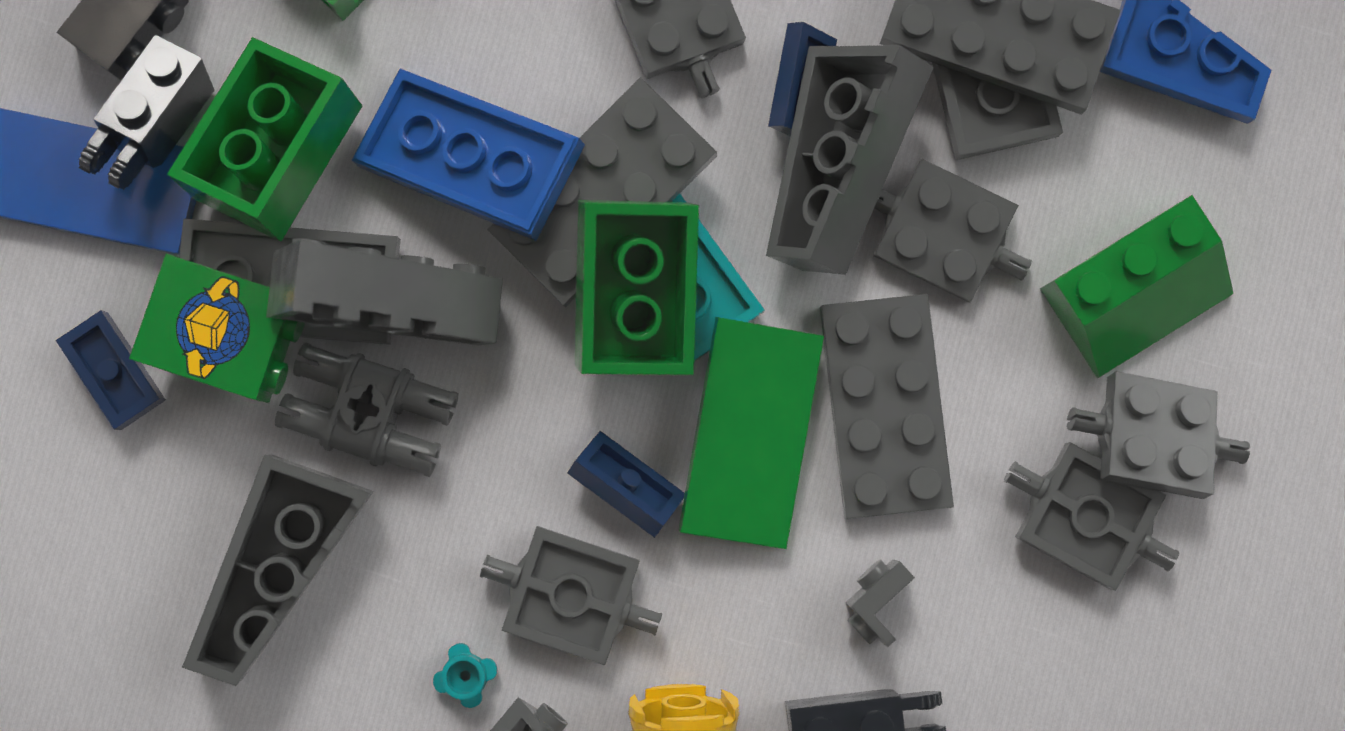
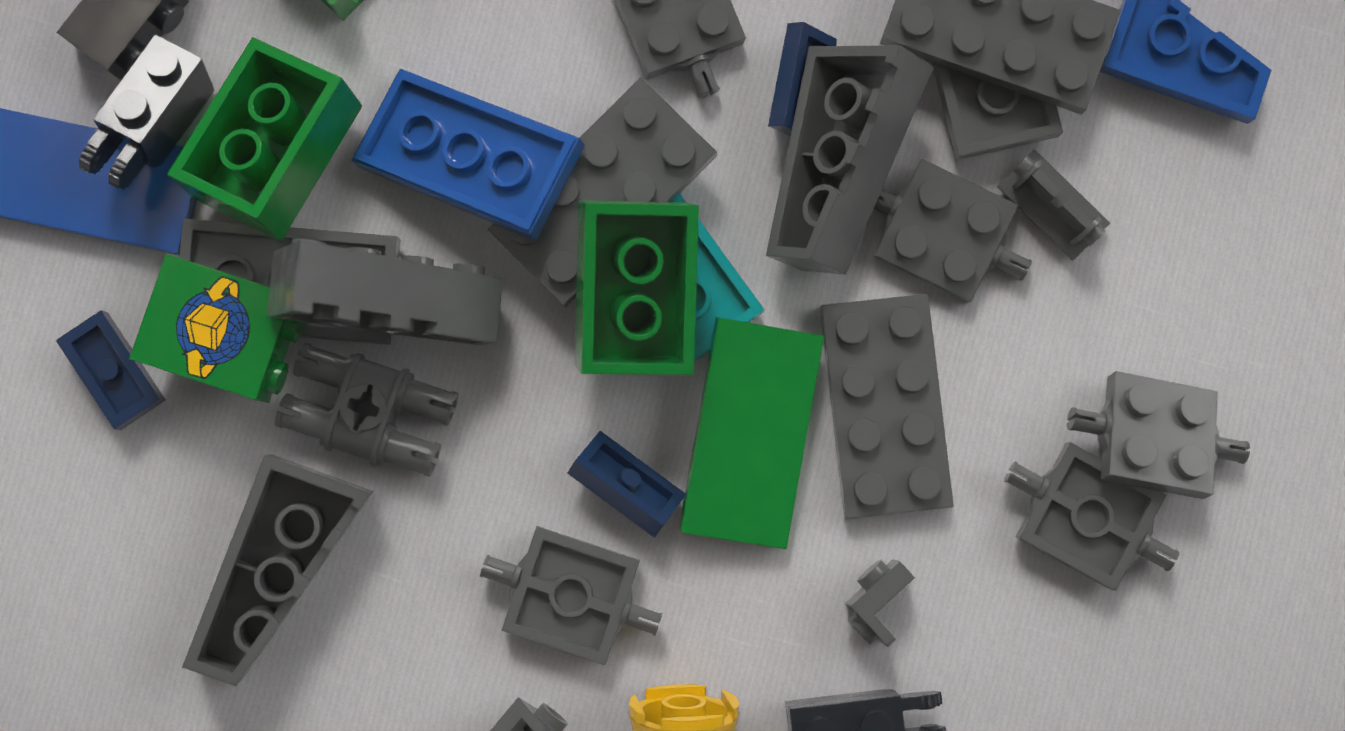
(480, 671): teal plate -> none
(1054, 205): none -> dark grey hinge
(1142, 286): green slope -> none

